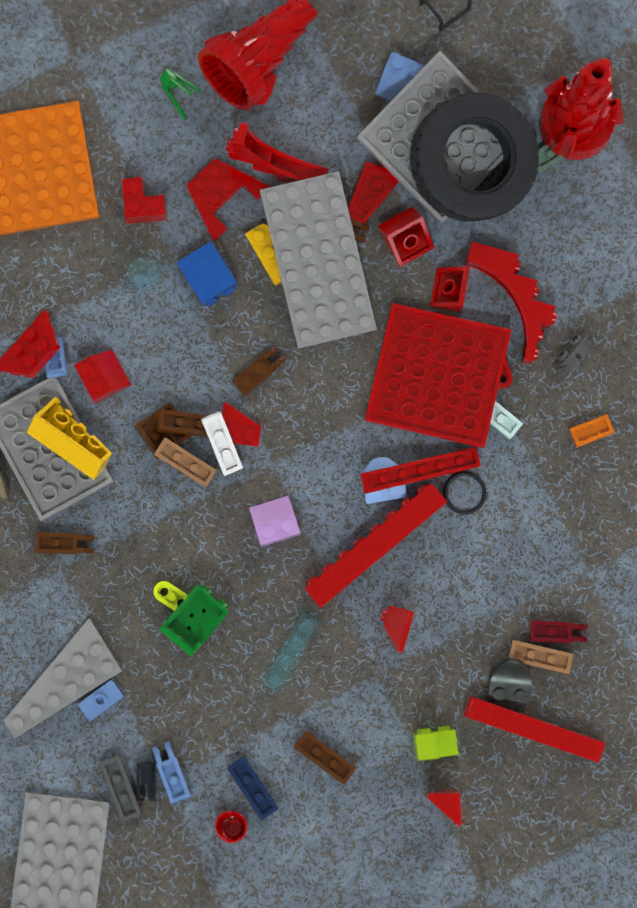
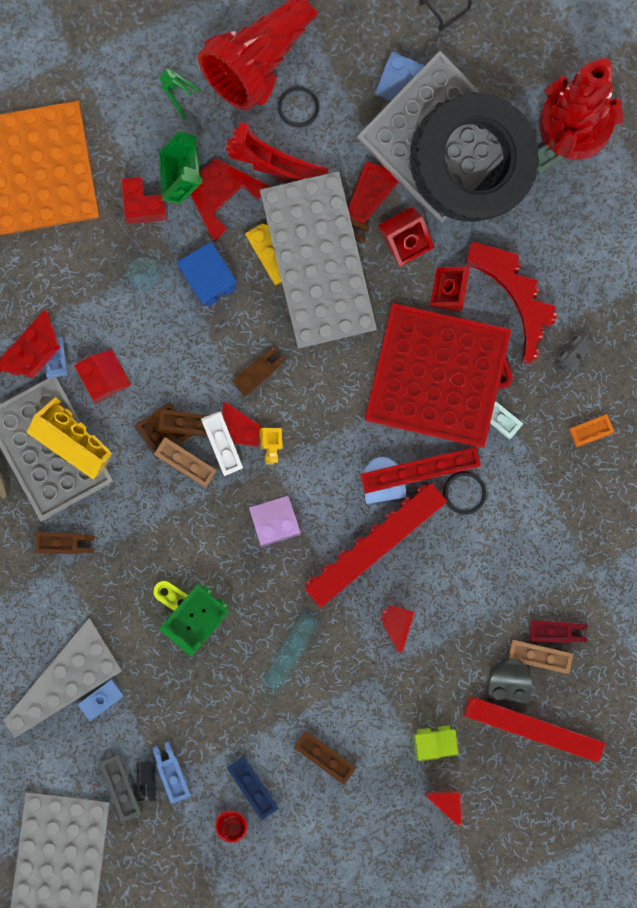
(179, 168): none -> green piece
(271, 442): none -> yellow plate
(298, 124): none -> black tyre

